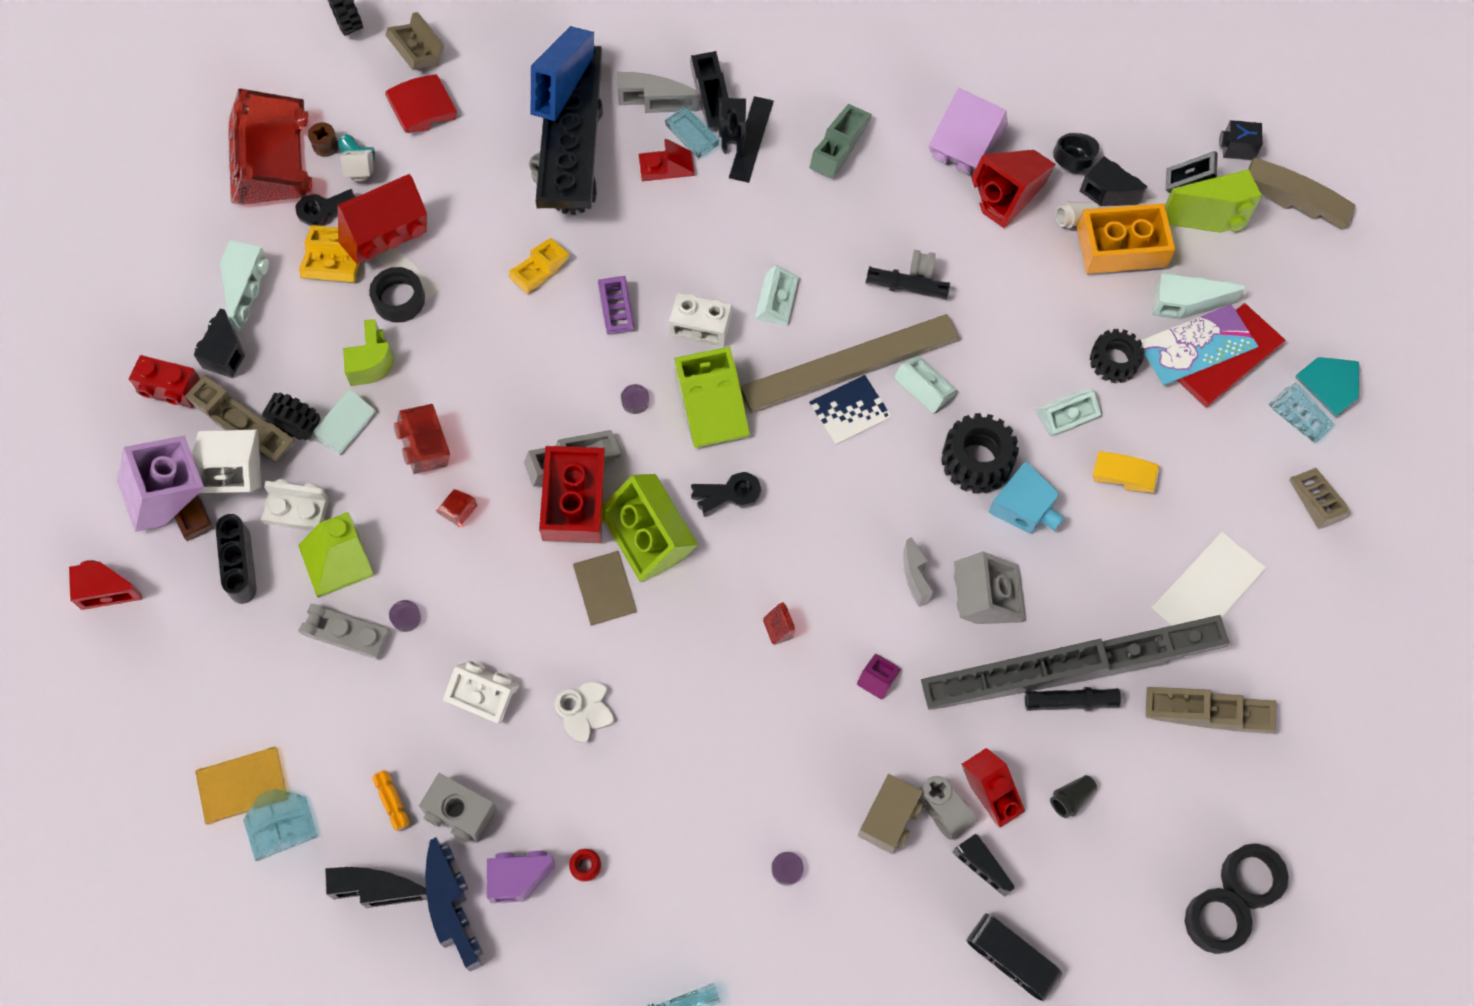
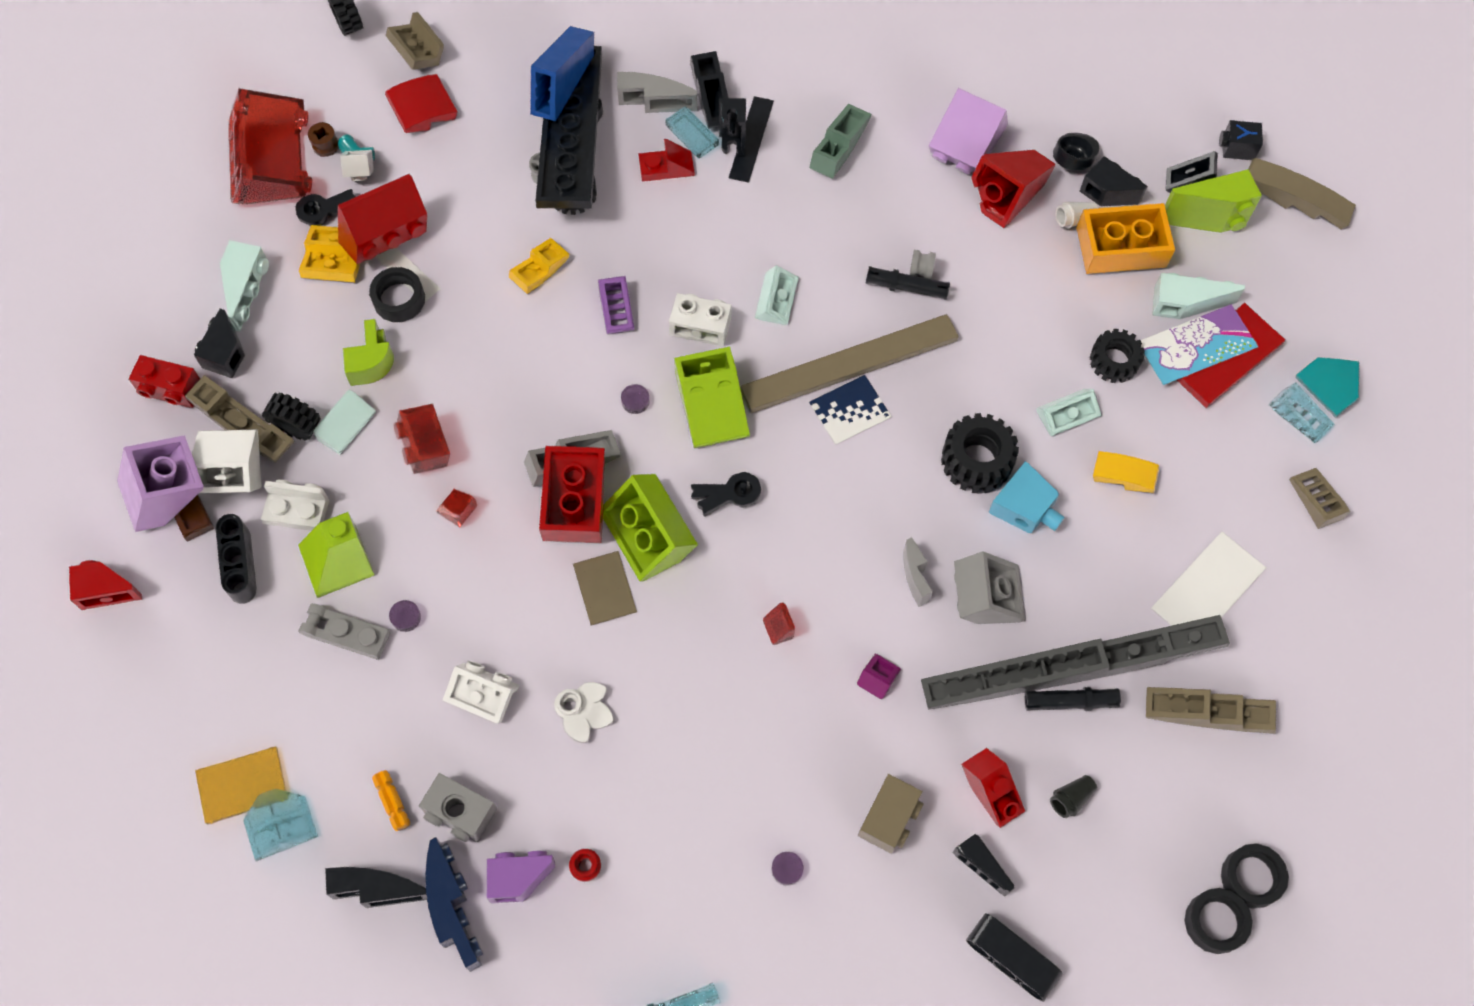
(924, 384): light aqua slope -> none
(947, 809): light grey piece -> none

